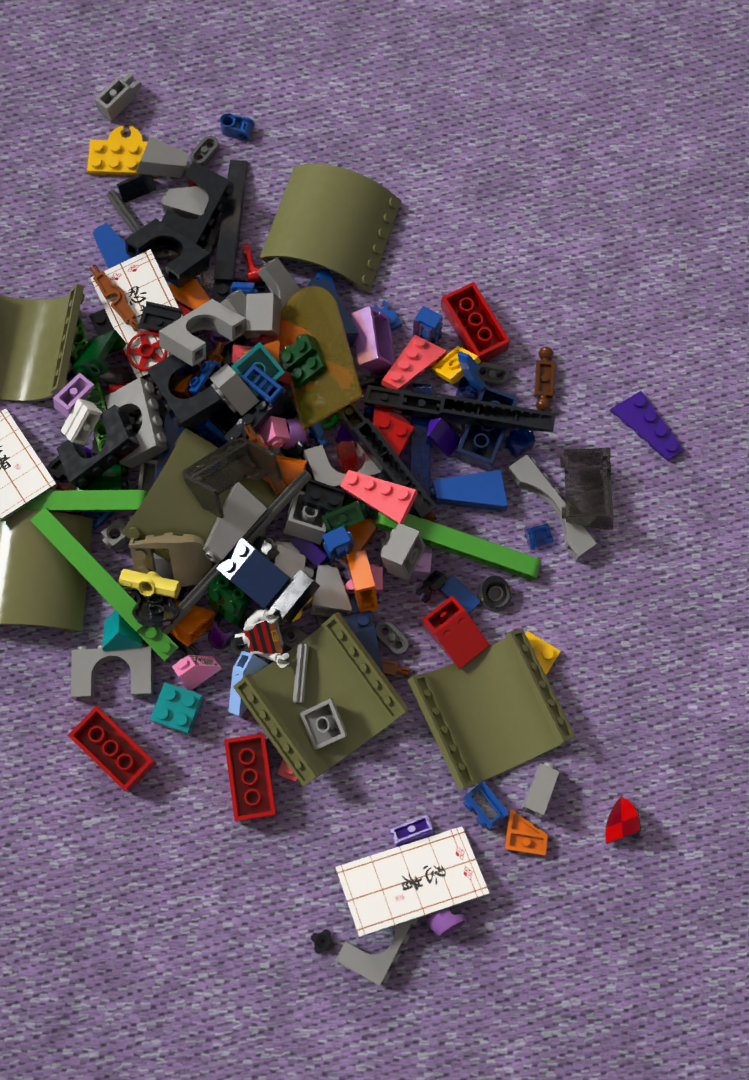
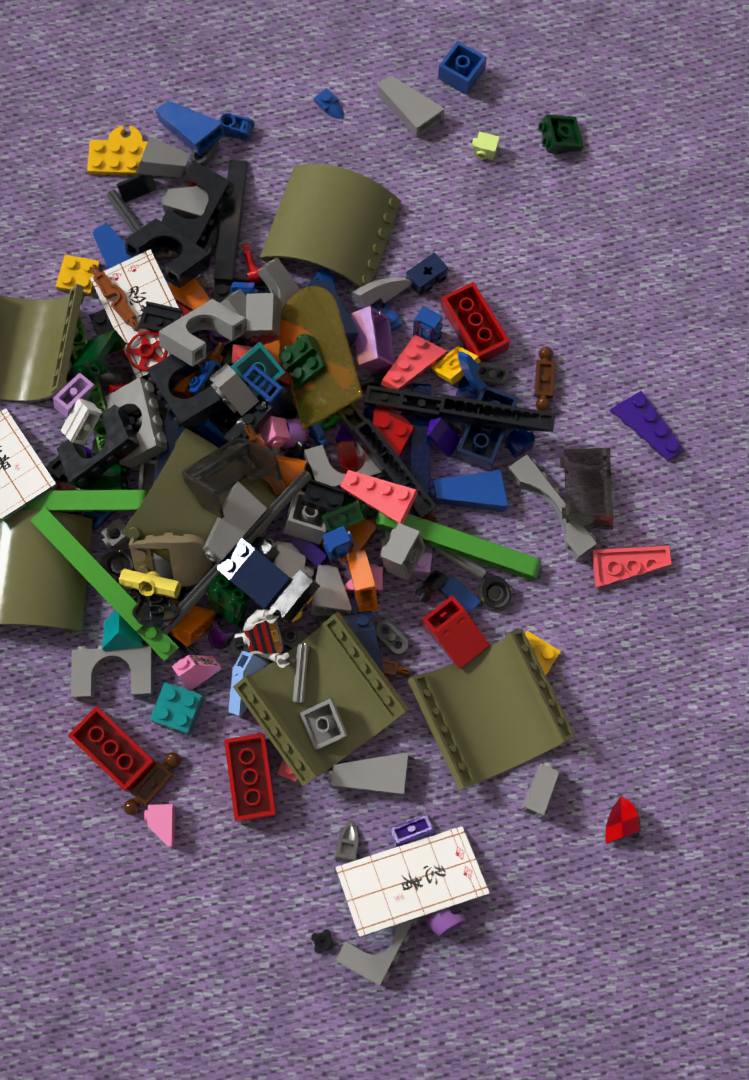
(76, 271): none -> yellow plate
(115, 562): none -> dark grey piece
(117, 96): light grey hinge -> none
(152, 783): none -> reddish brown plate
(162, 822): none -> bright pink slope
(191, 127): none -> blue slope
(329, 104): none -> blue plate
(347, 843): none -> flat silver plate
(377, 774): none -> light grey slope
(381, 290): none -> light grey slope
(410, 106): none -> light grey slope
(421, 274): none -> dark blue brick
(462, 67): none -> blue brick
(465, 563): none -> light grey axle
(485, 146): none -> yellowish green brick
(485, 805): blue window -> none
(524, 836): orange wing -> none
(538, 536): clear blue tile -> none
(560, 133): none -> dark green plate
(625, 563): none -> coral wing

